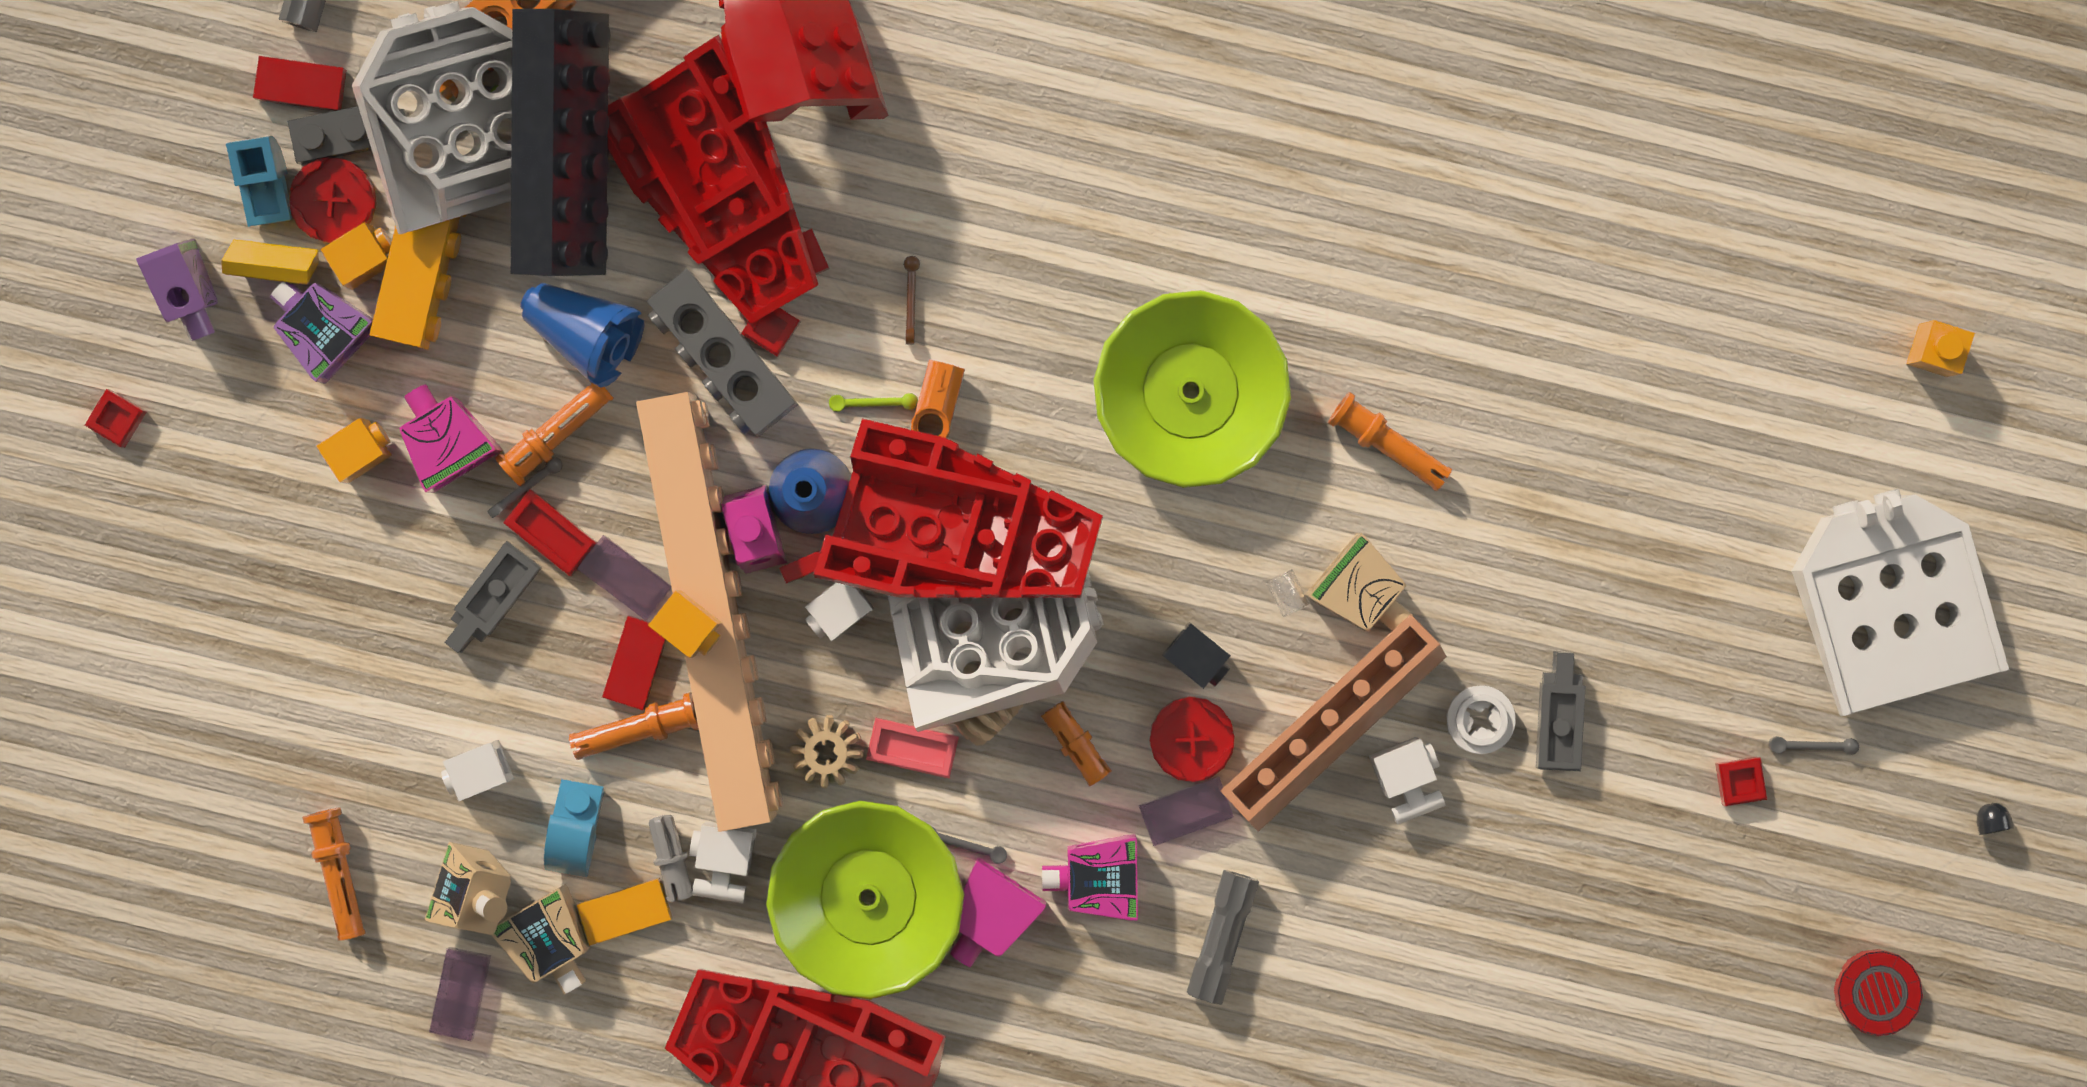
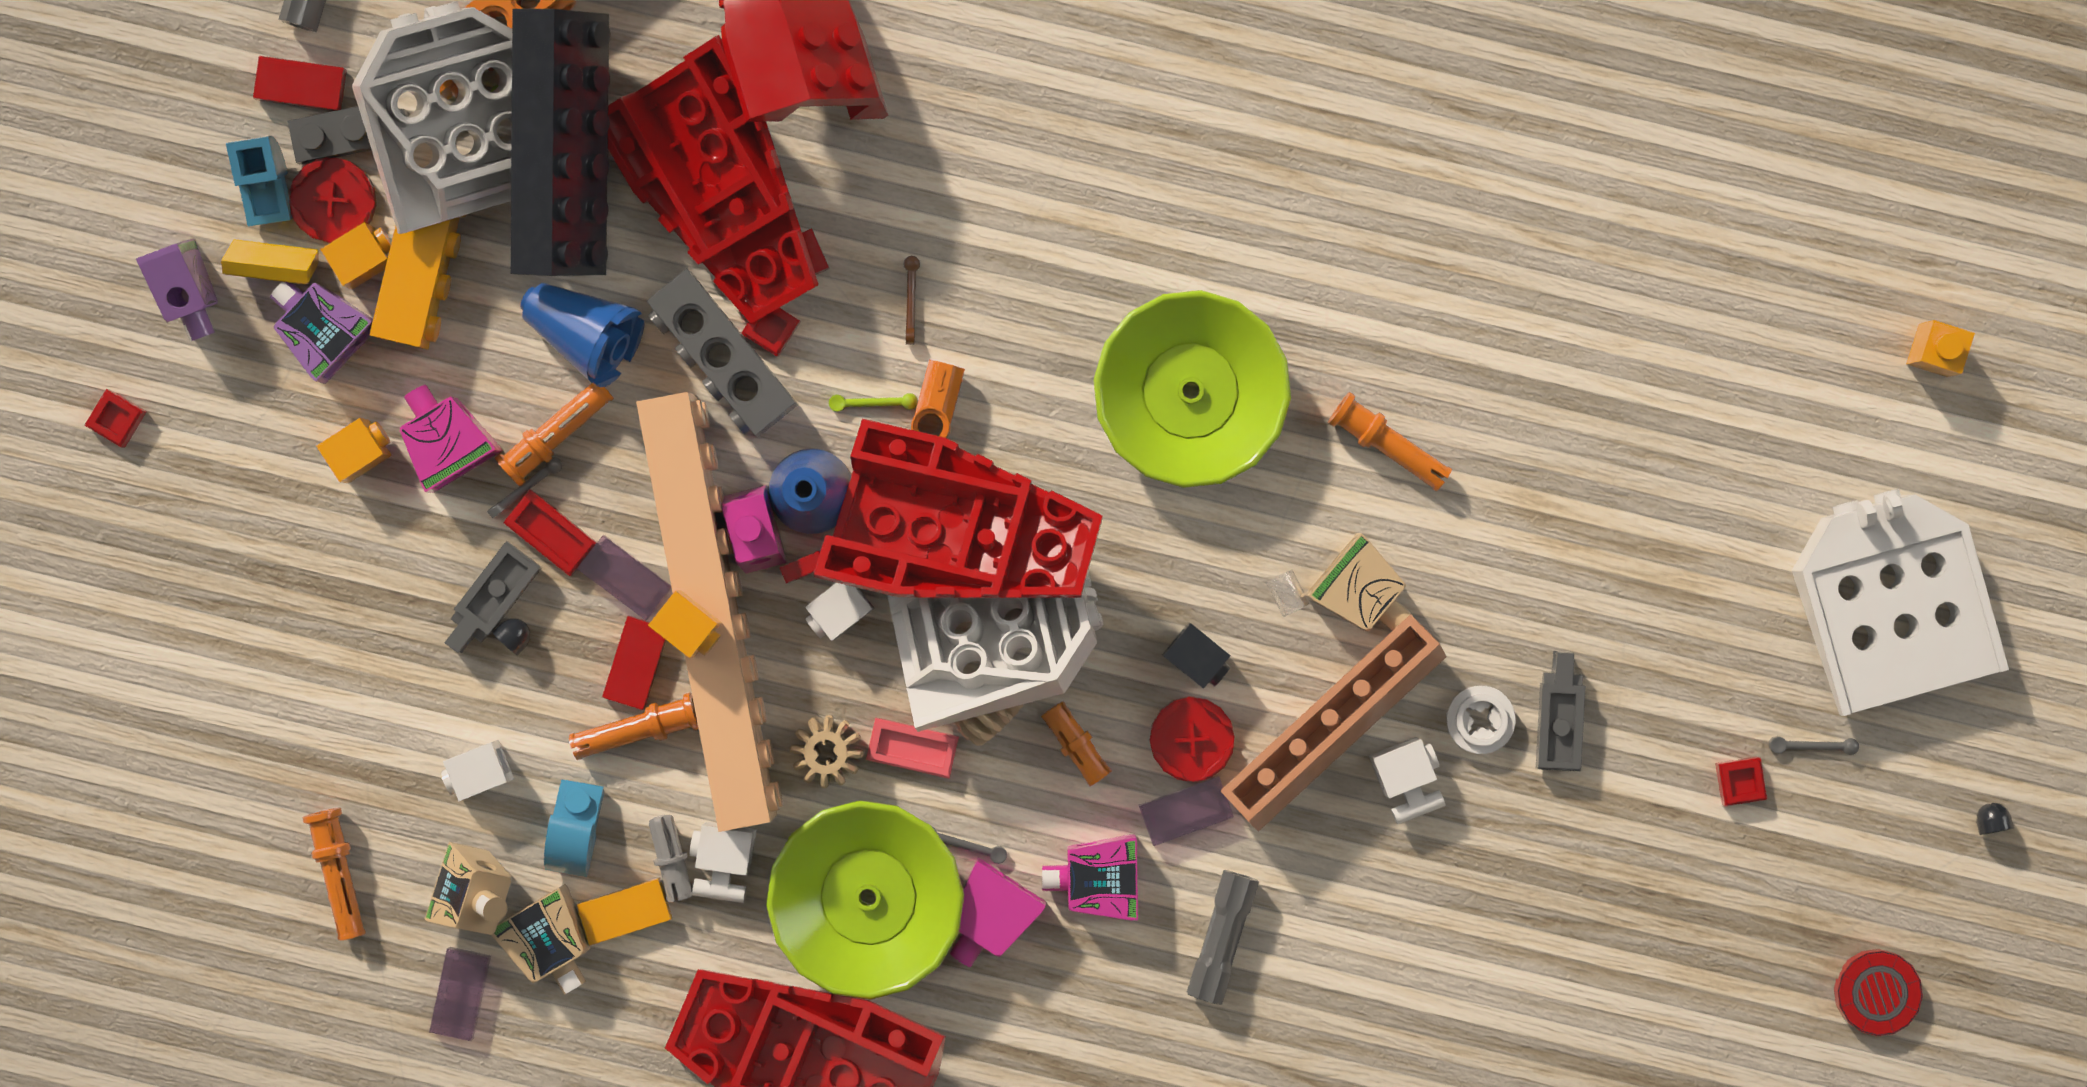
(513, 634): none -> black hinge

